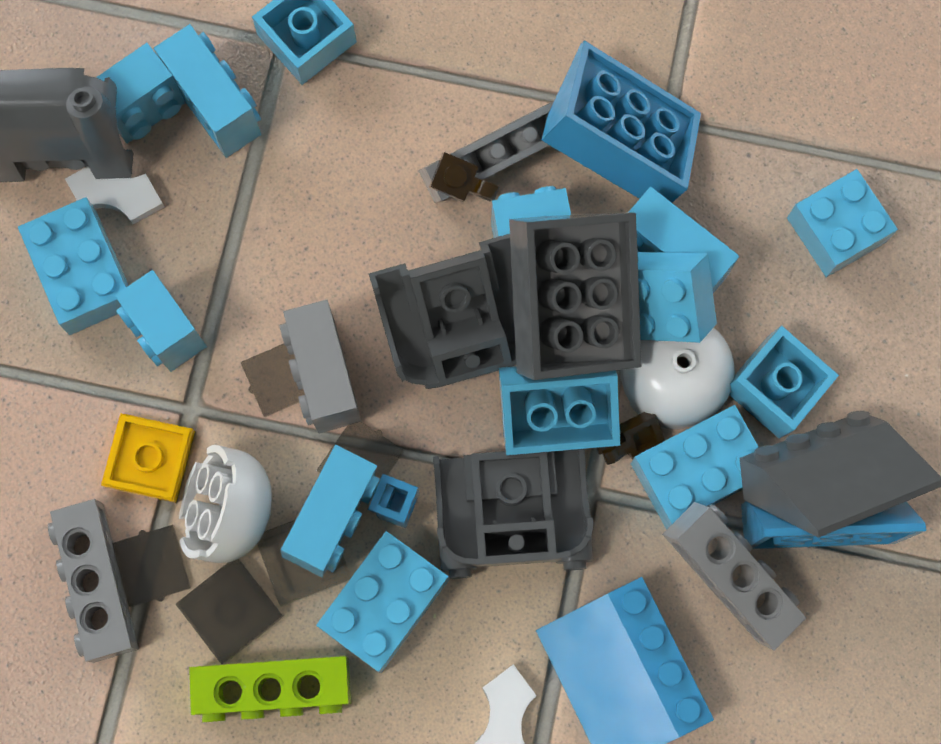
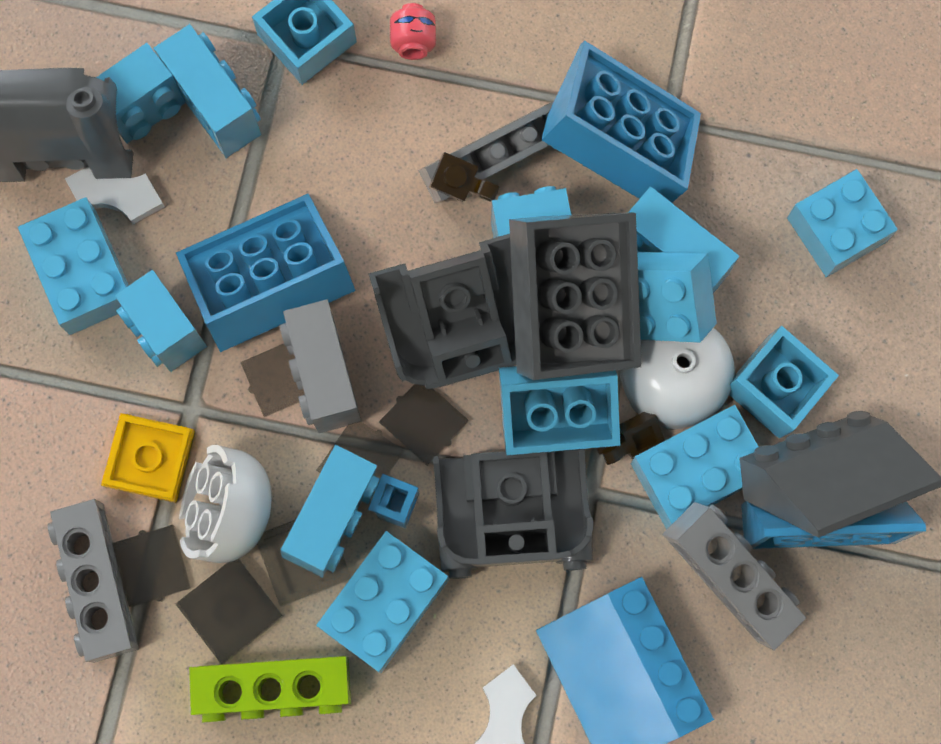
(262, 269): none -> dark azure slope
(412, 31): none -> coral head
(423, 422): none -> clear smoke piece

